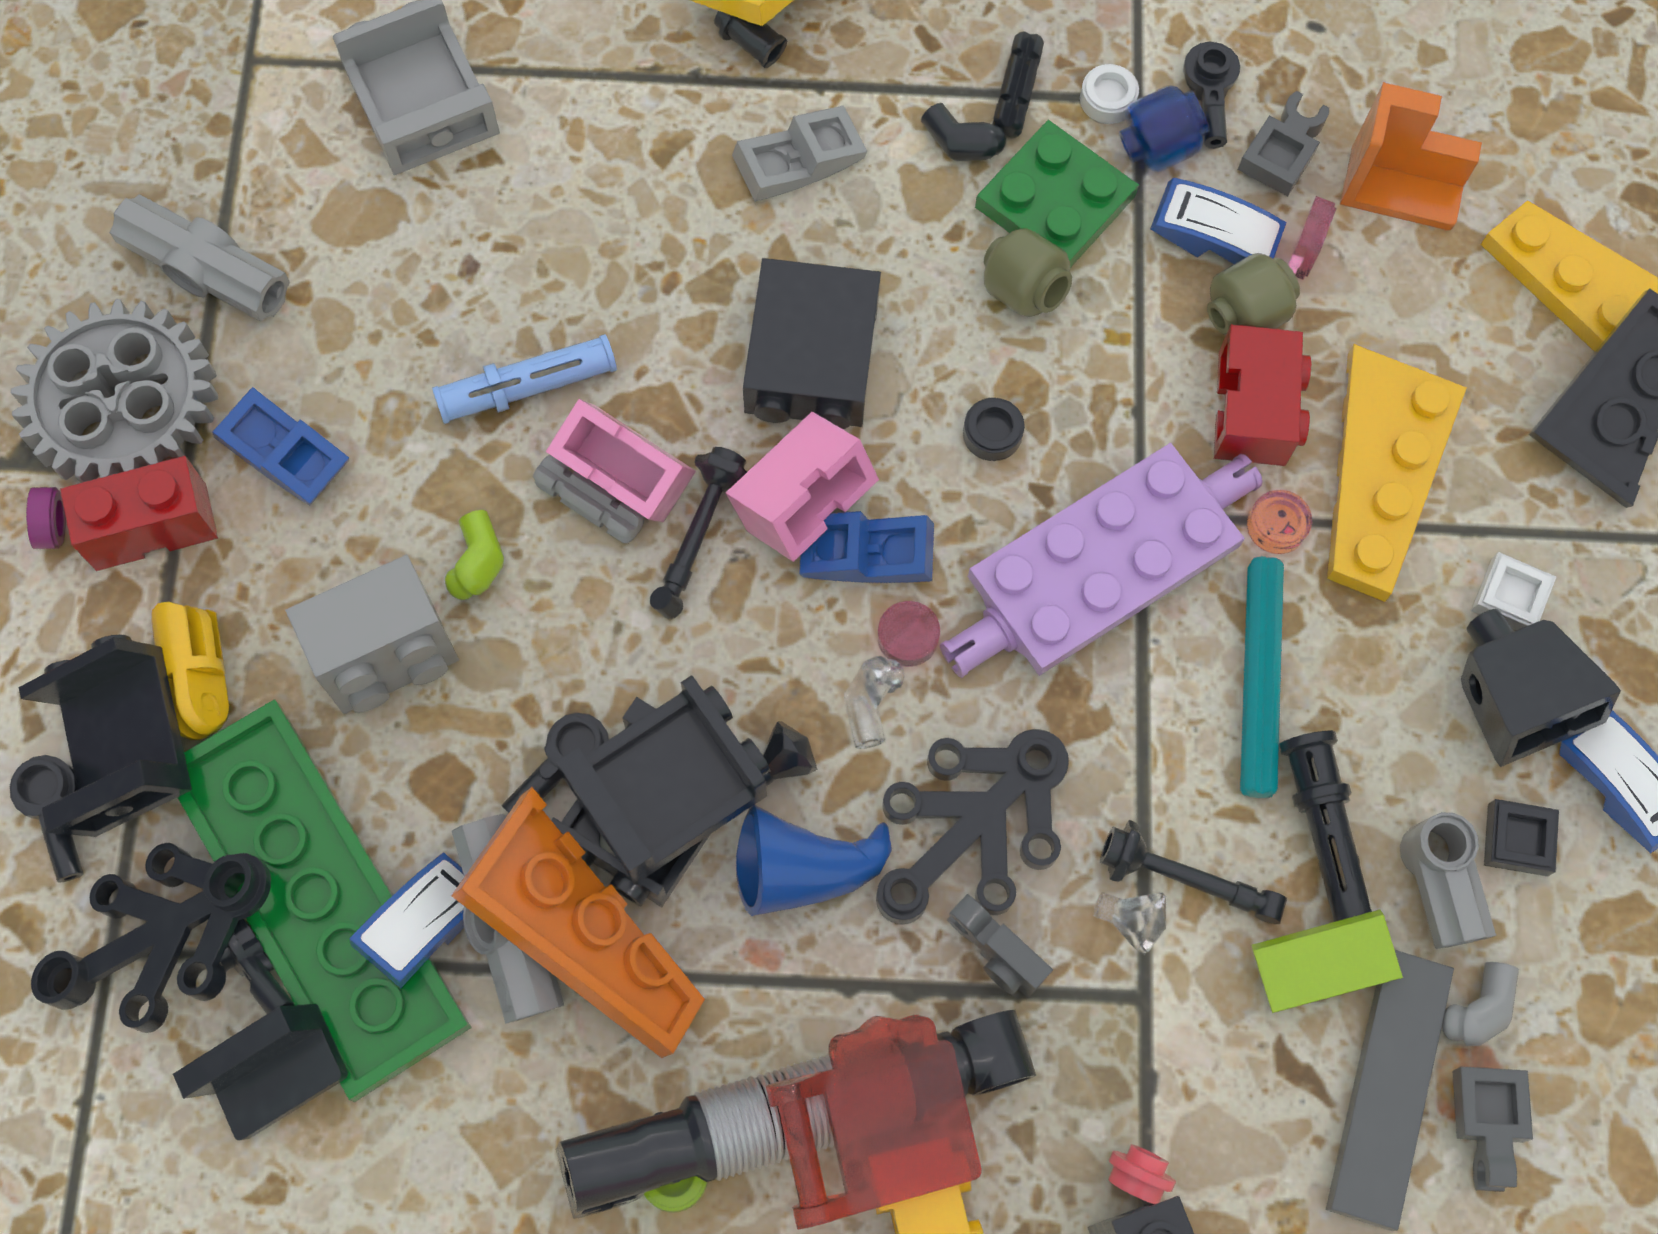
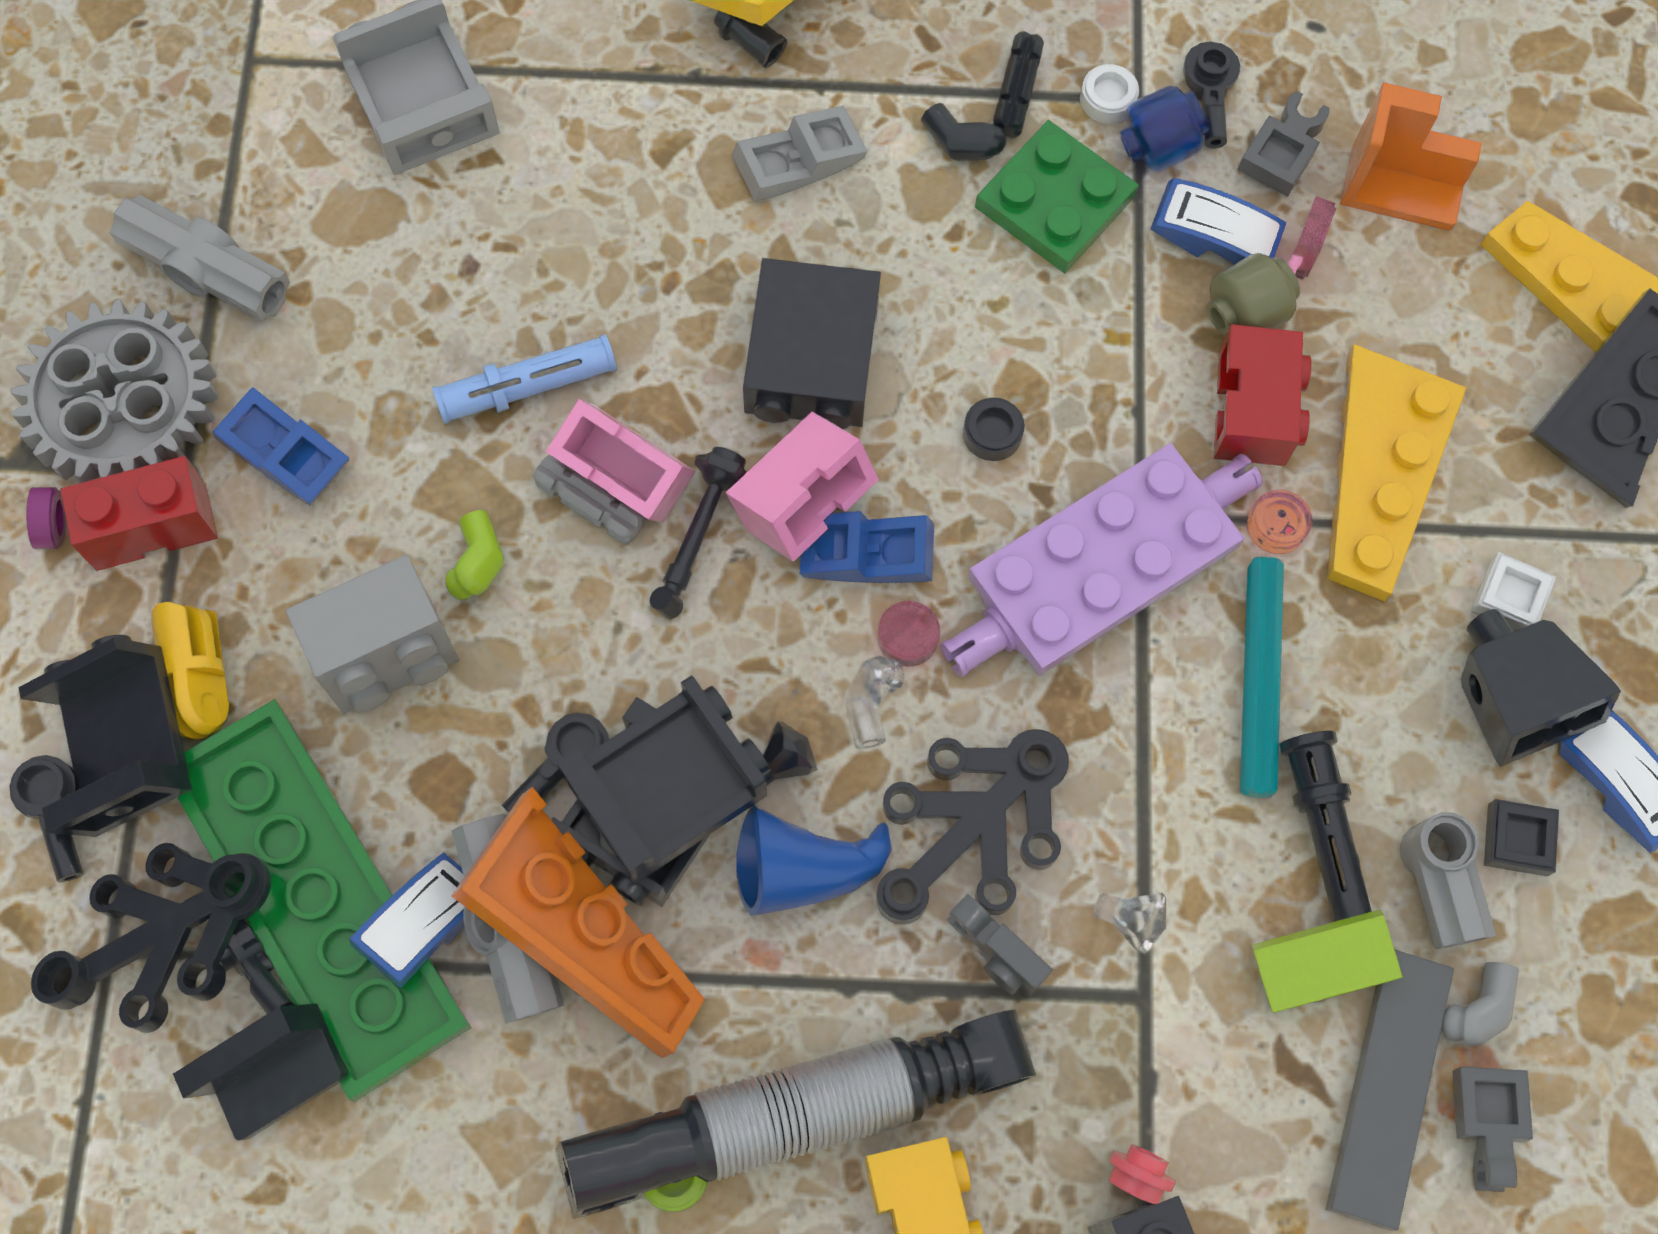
(891, 1115): clear red piece -> none
(1027, 272): olive head -> none
(1126, 852): black piece -> none

